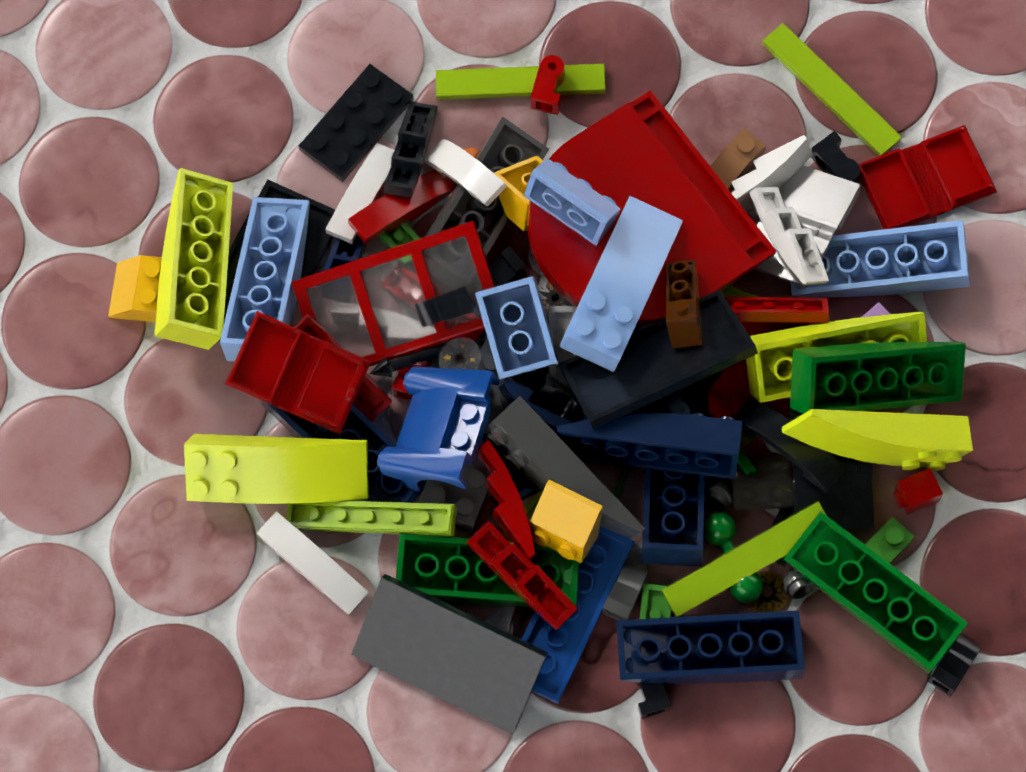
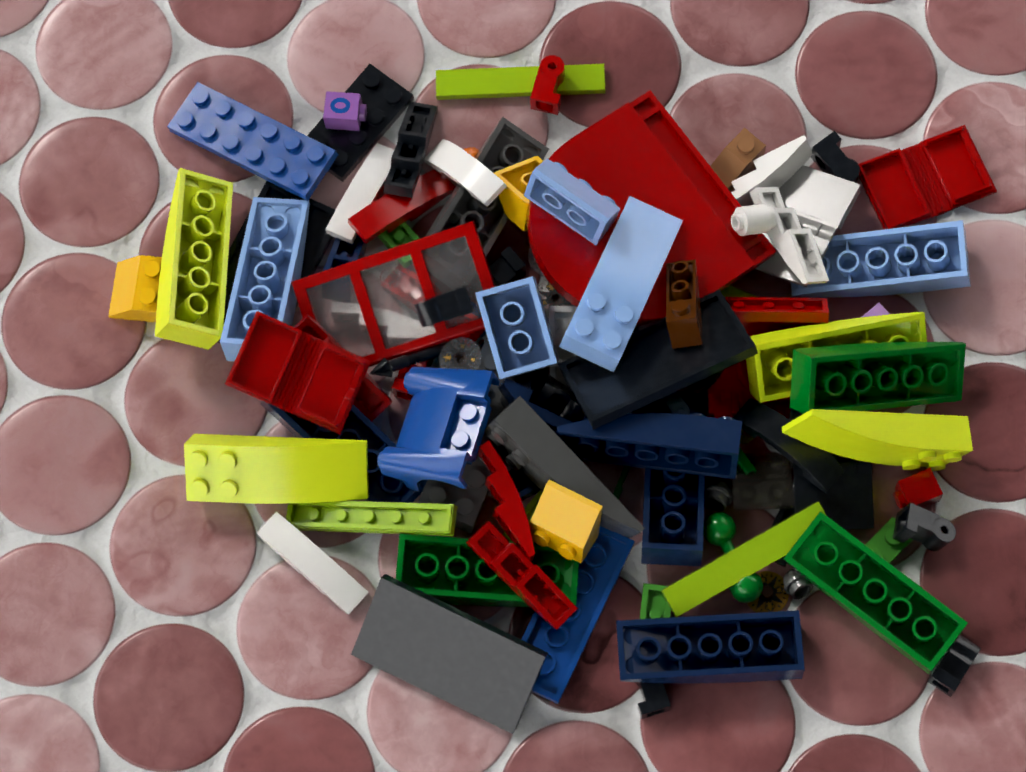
(252, 141): none -> blue plate
(344, 111): none -> medium lavender brick
(625, 593): dark grey leg -> none
(753, 219): none -> white brick
(831, 90): lime tile -> none
(923, 527): none -> black leg

